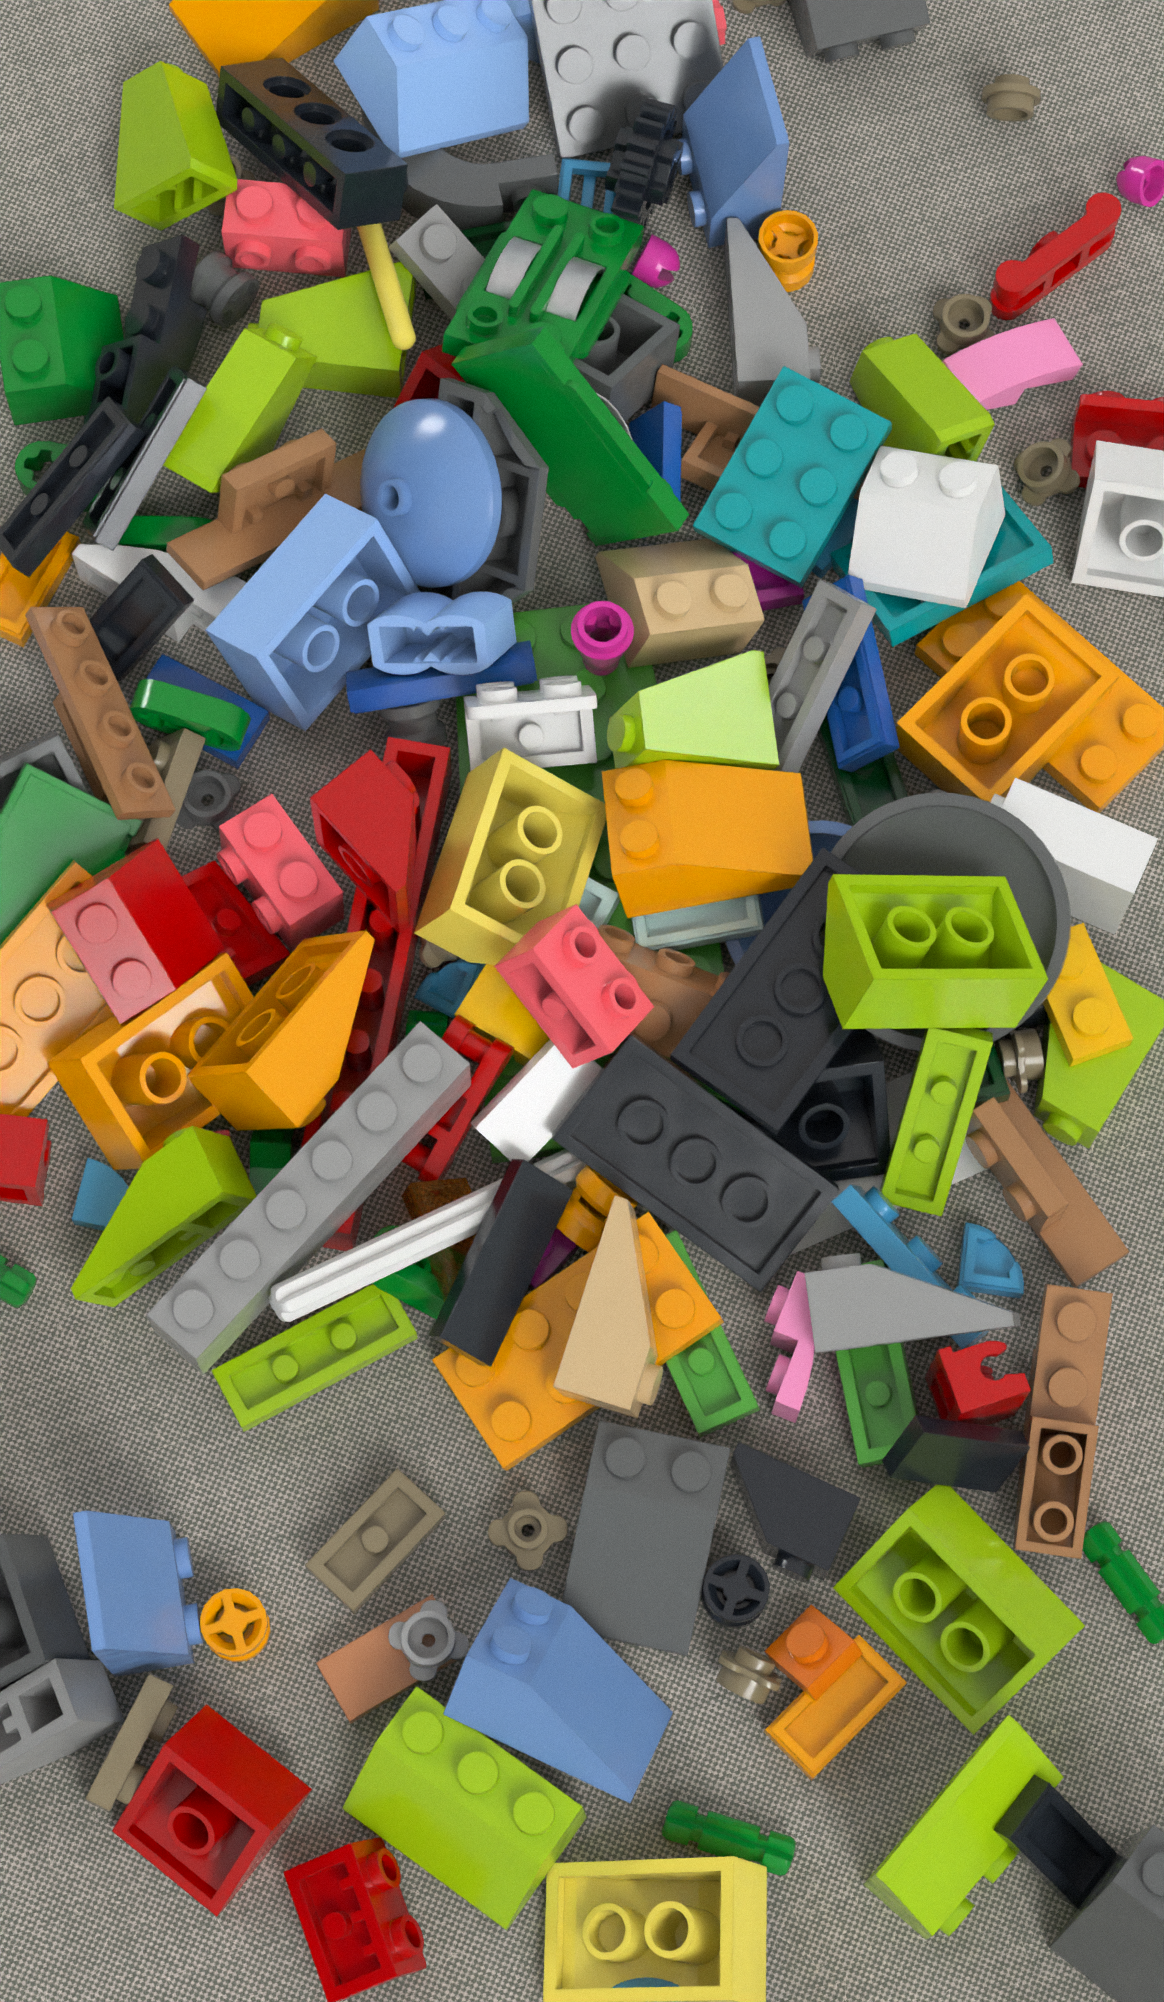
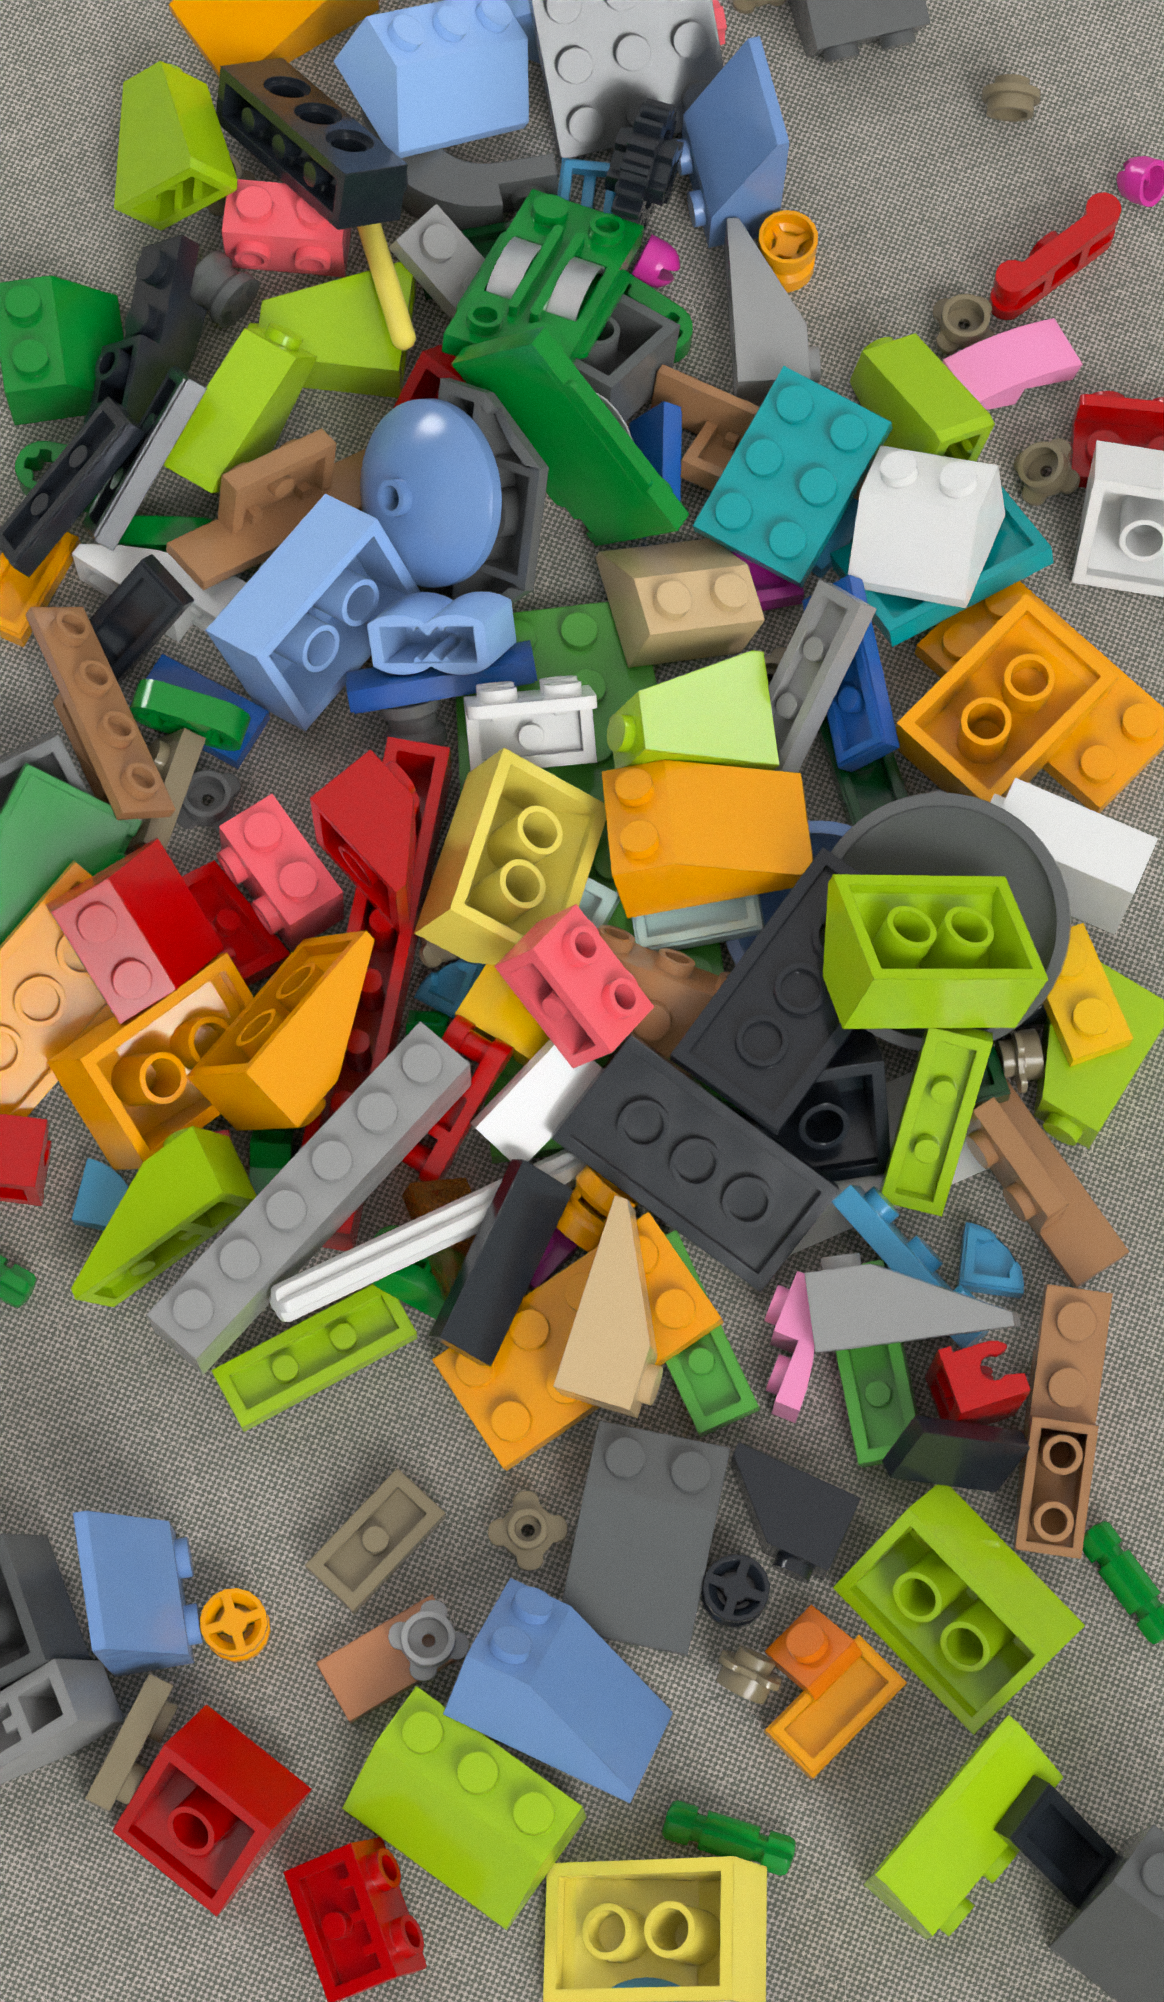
(602, 635): dark pink cone -> none

